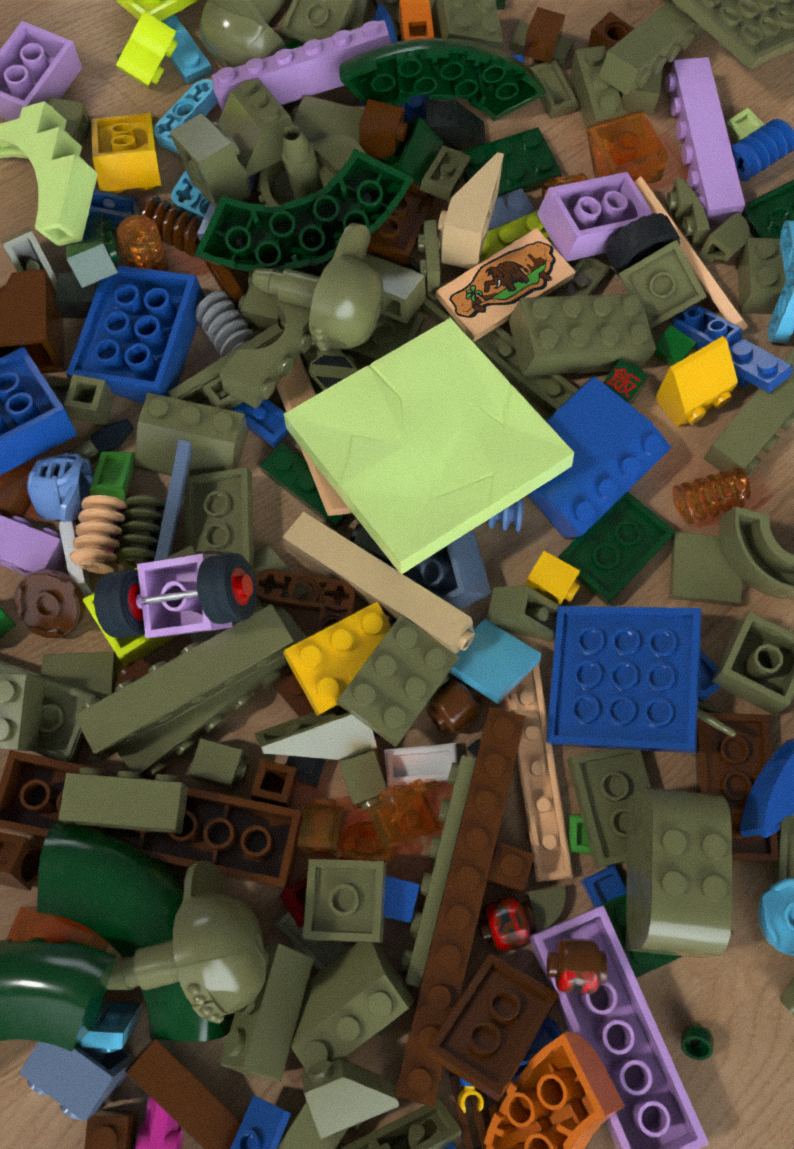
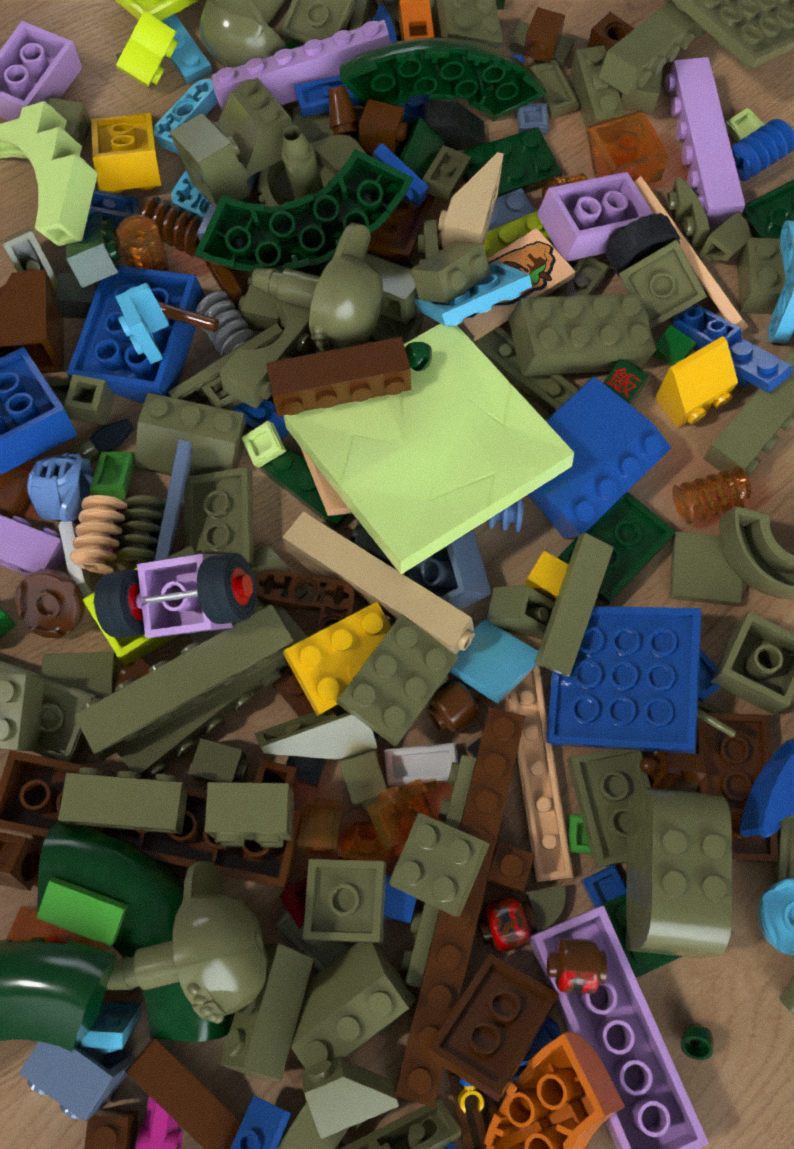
(82, 911): none -> bright green tile
(142, 318): none -> medium azure bracket
(189, 317): none -> reddish brown bar
(249, 813): none -> olive brick
(263, 444): none -> yellowish green tile
(314, 95): none -> blue plate
(339, 376): none -> reddish brown brick
(341, 112): none -> reddish brown cone
(418, 189): none -> blue plate
(419, 355): none -> dark green hinge
(439, 864): none -> olive plate
(451, 271): none -> olive brick
(500, 285): none -> medium azure plate
(533, 116): none -> sand blue tile
(574, 605): none -> olive tile
(670, 767): none -> reddish brown piece

